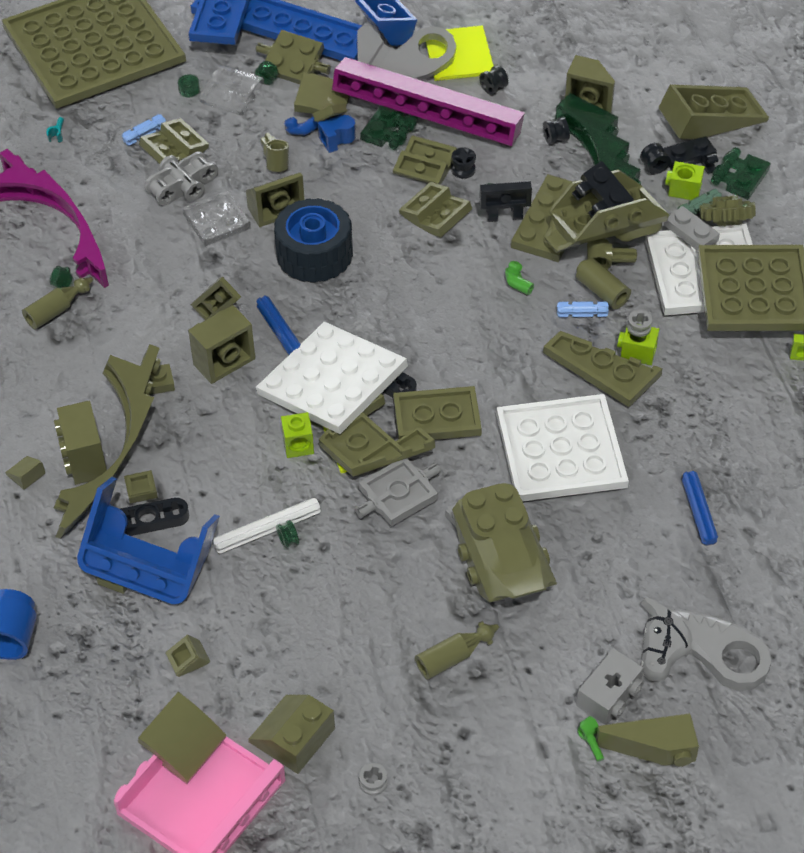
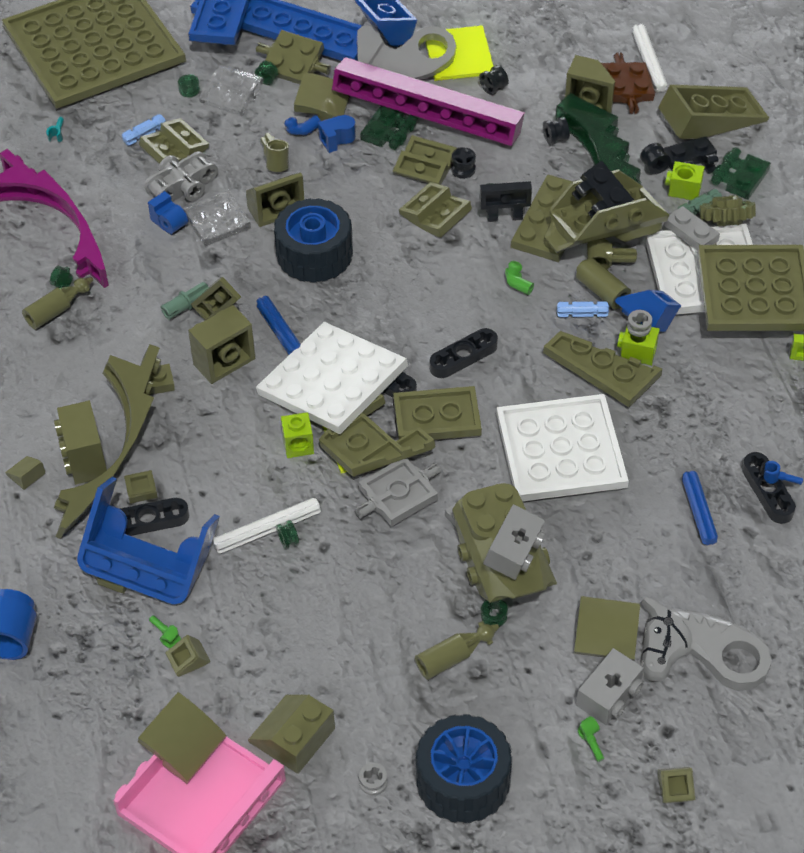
(166, 213): none -> blue leg
(170, 634): none -> bright green hand
(182, 301): none -> sand green axle
(330, 112): olive tile -> none
(458, 362): none -> black beam
(463, 768): none -> black wheel
(500, 618): none -> clear green bush
(514, 542): none -> light grey brick
(606, 626): none -> olive slope
(631, 82): none -> reddish brown plate
(648, 55): none -> white axle
(655, 302): none -> blue slope
(657, 740): olive slope -> none
(676, 784): none -> olive slope
(768, 499): none -> black beam
(774, 474): none -> blue hand

